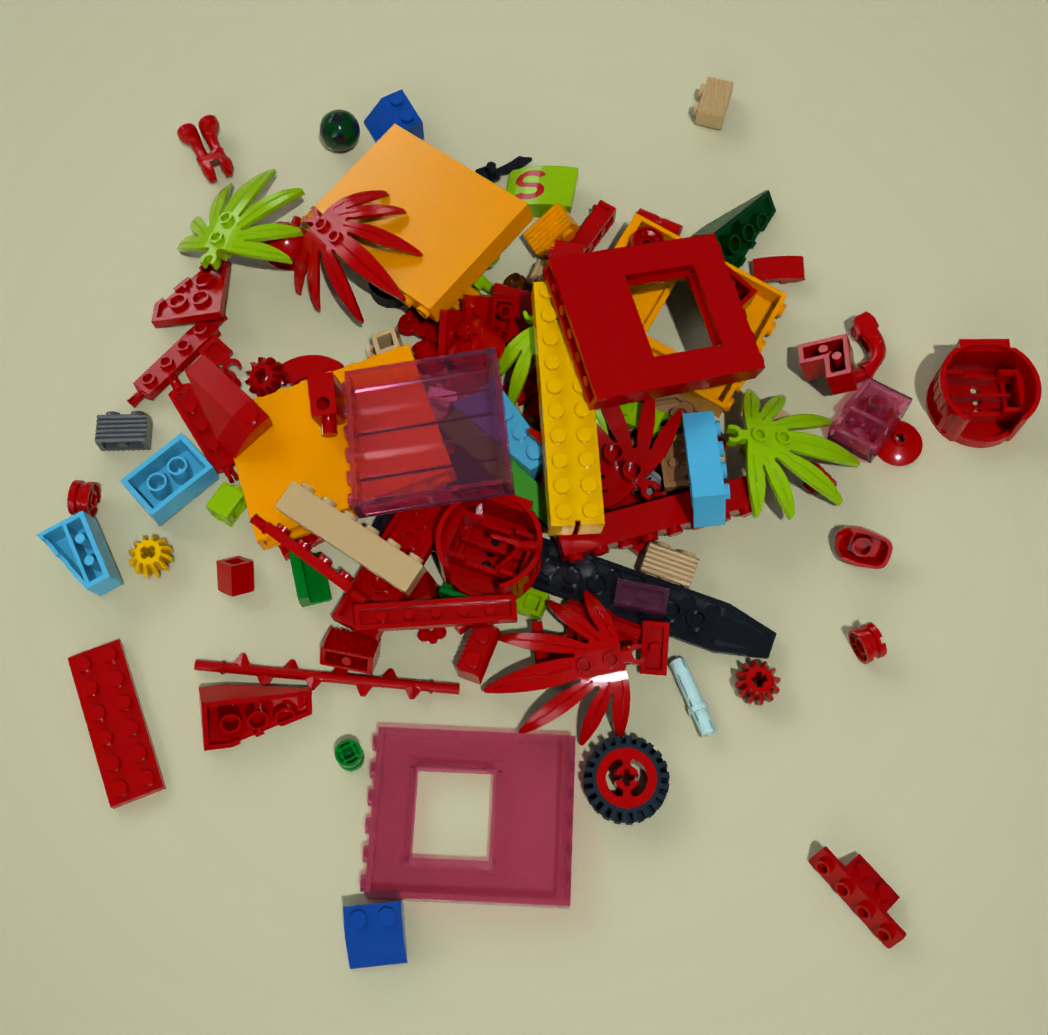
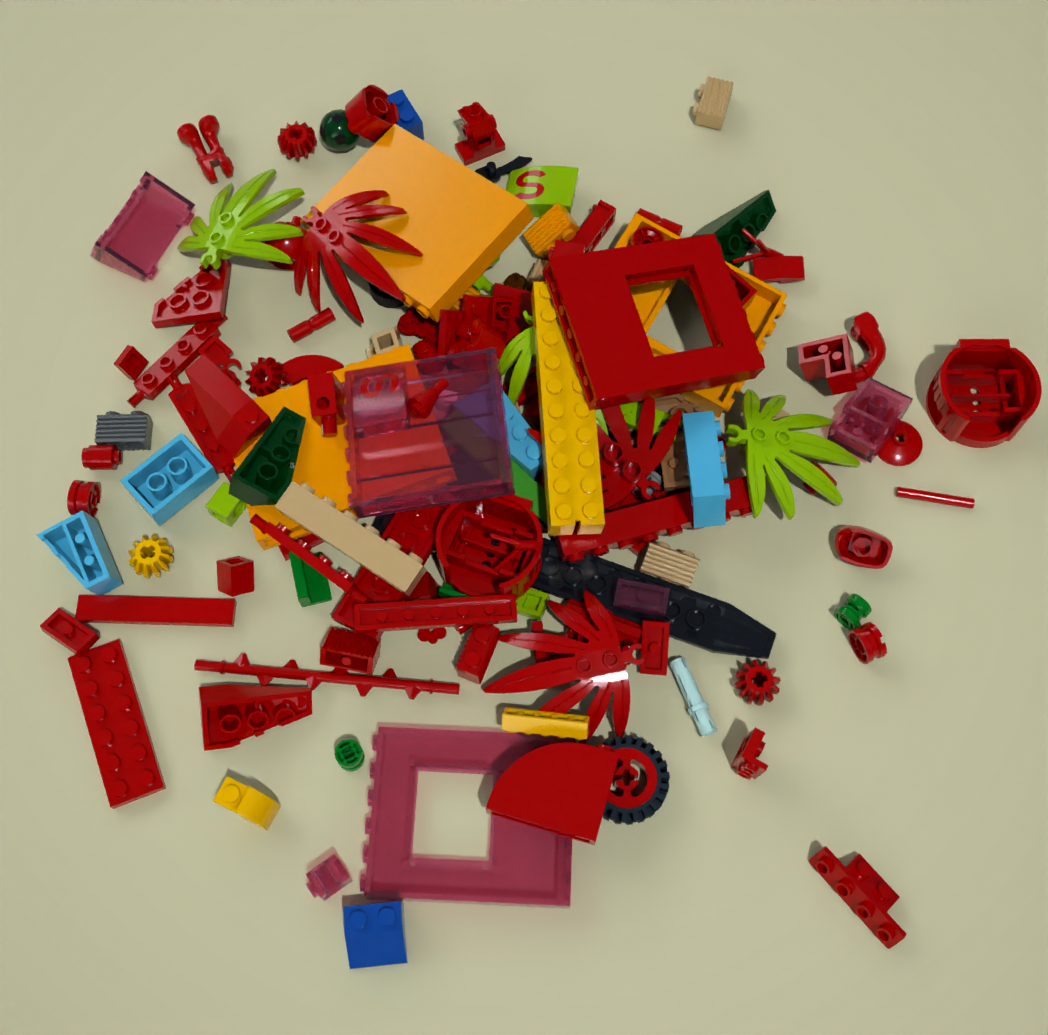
(69, 632): none -> red plate
(101, 457): none -> red brick
(131, 362): none -> red tile
(143, 228): none -> clear pink windscreen
(156, 610): none -> red tile
(247, 803): none -> yellow brick
(270, 463): none -> dark green wedge
(297, 141): none -> red gear
(308, 326): none -> red piece
(327, 878): none -> clear pink brick
(371, 113): none -> red brick
(381, 402): none -> clear pink slope
(423, 403): none -> red cone
(478, 128): none -> red tile
(545, 723): none -> yellow piece
(557, 789): none -> red brick
(745, 759): none -> red bracket
(764, 251): none -> red plant
(852, 611): none -> green wheel
(935, 497): none -> red bar

